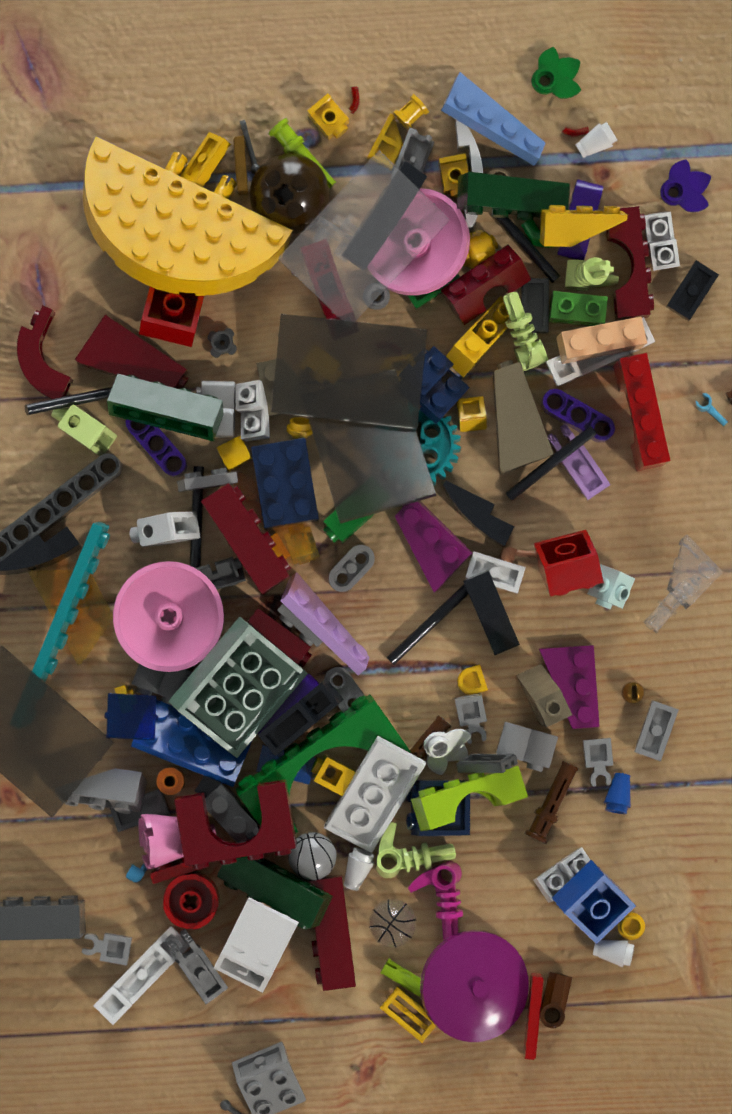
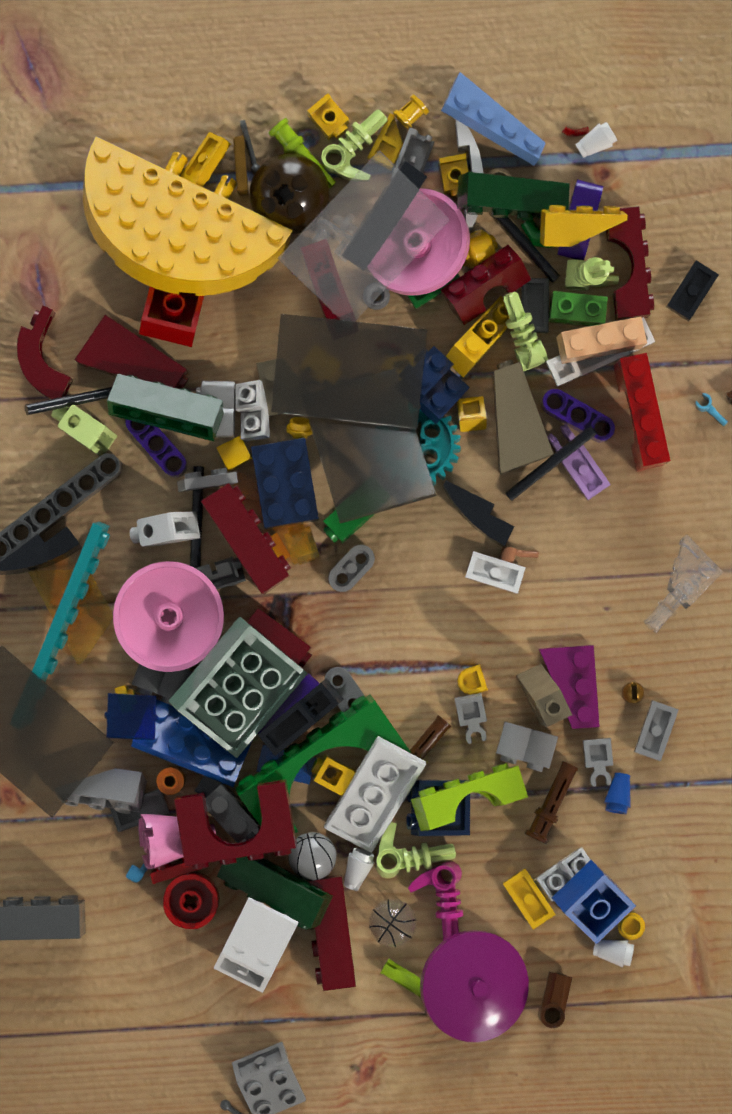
(113, 947): light grey plate -> none
(139, 976): white slope -> none
(198, 969): dark grey hinge -> none
(227, 337): dark grey plate -> none
(290, 620): light grey plate -> none
(318, 618): lavender wing -> none
(353, 141): none -> yellowish green piece
(355, 96): red leg -> none
(391, 999): yellow tile -> none
(428, 625): black bar -> none
(432, 543): magenta wing -> none
(445, 747): white plate -> none
(486, 763): dark grey tile -> none
(491, 612): black slope -> none
(529, 898): none -> yellow plate
(533, 1016): red tile -> none
(560, 74): green plate -> none
(568, 563): red brick -> none
(614, 589): light aqua brick -> none
(661, 241): white slope -> none
(689, 187): dark purple plate -> none

